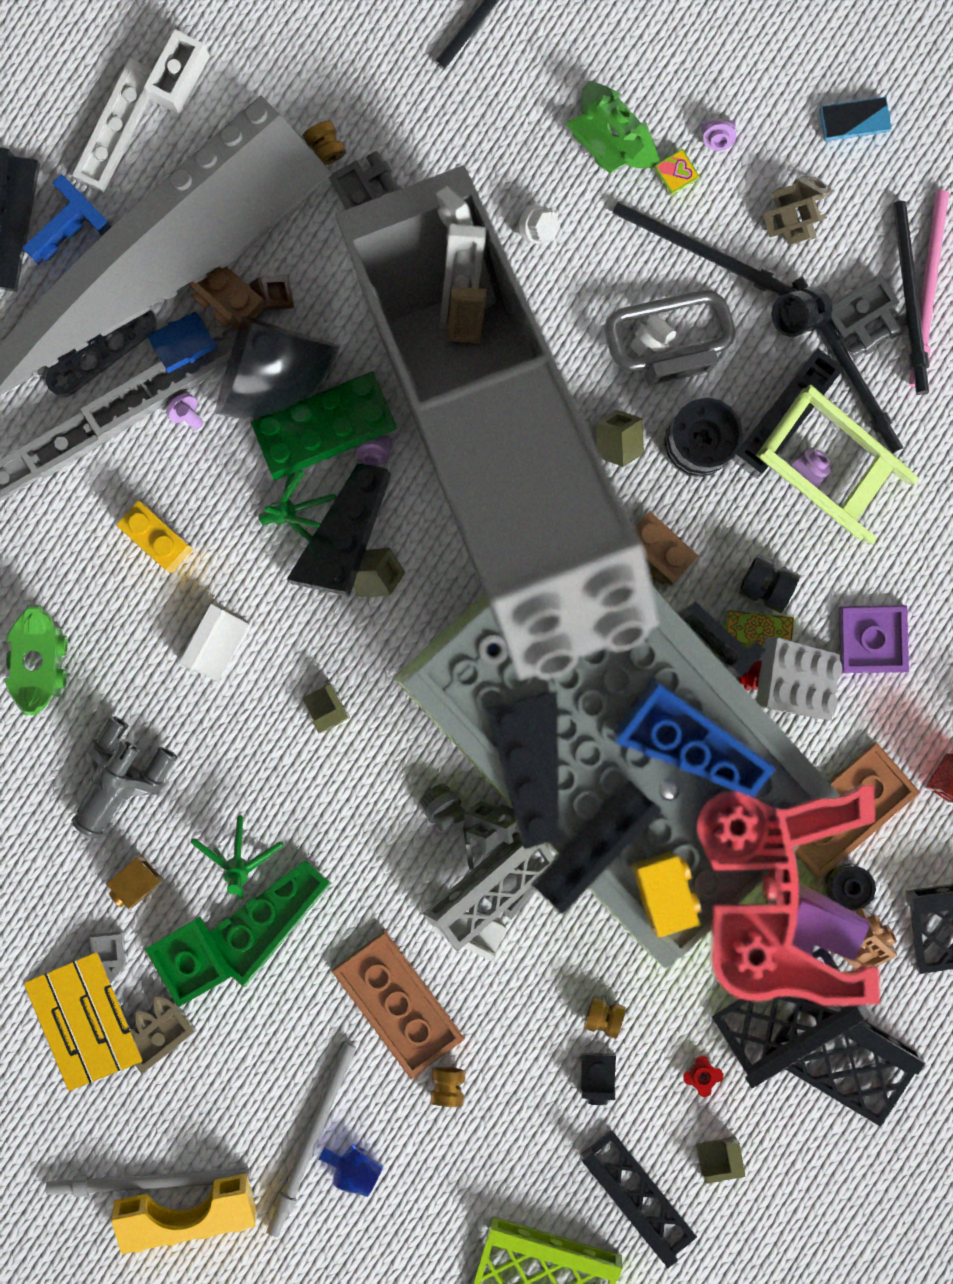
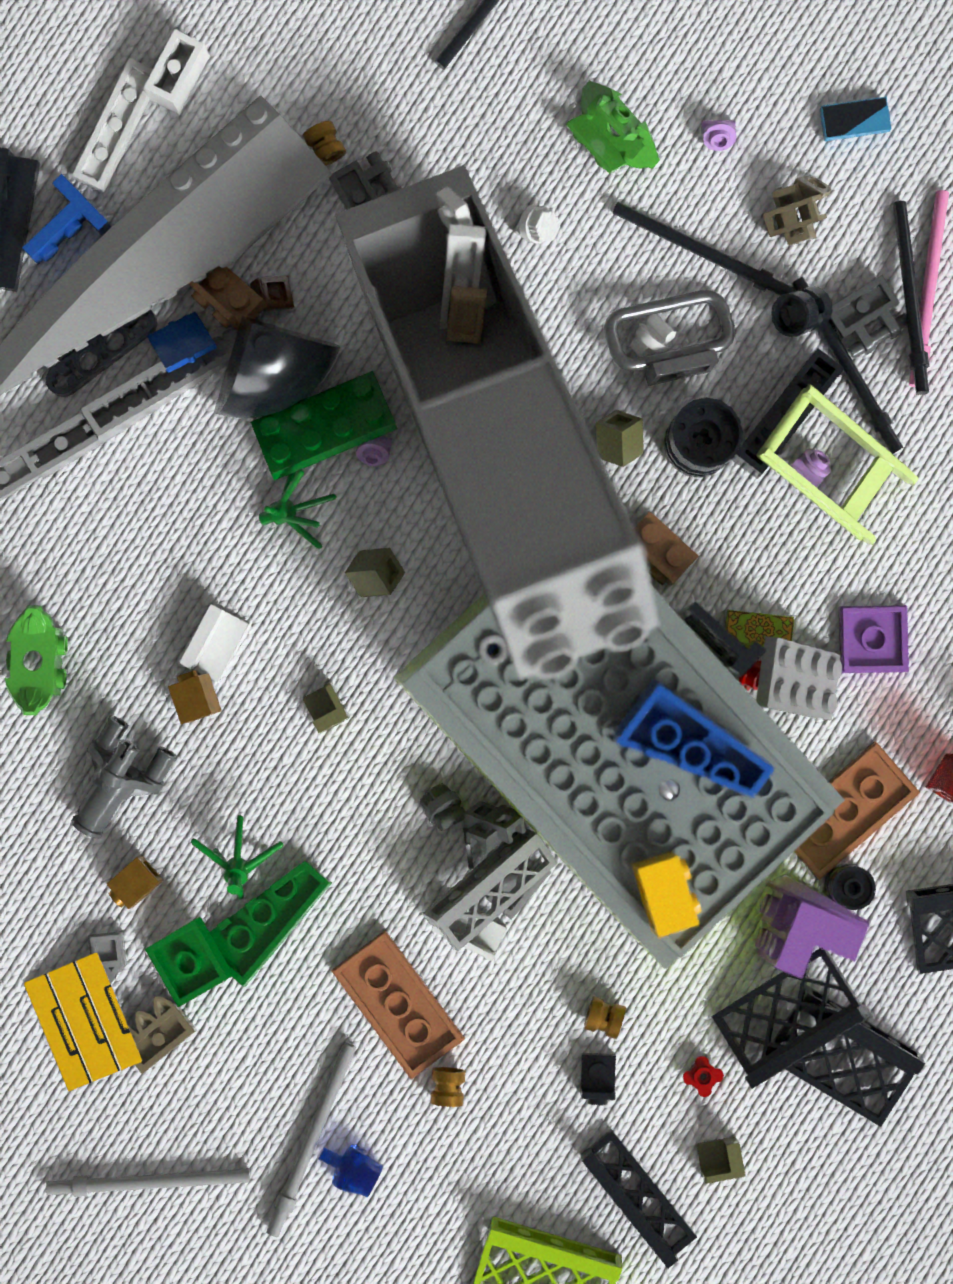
(146, 1224): yellow arch -> none
(154, 537): yellow brick -> none
(183, 409): lavender plate -> none
(194, 697): none -> pearl gold brick
(341, 539): black wing -> none
(528, 756): black wing -> none
(596, 847): black fence -> none
(676, 172): tile -> none
(754, 940): coral animal -> none
(780, 588): black wheel -> none
(877, 944): medium nougat bracket -> none

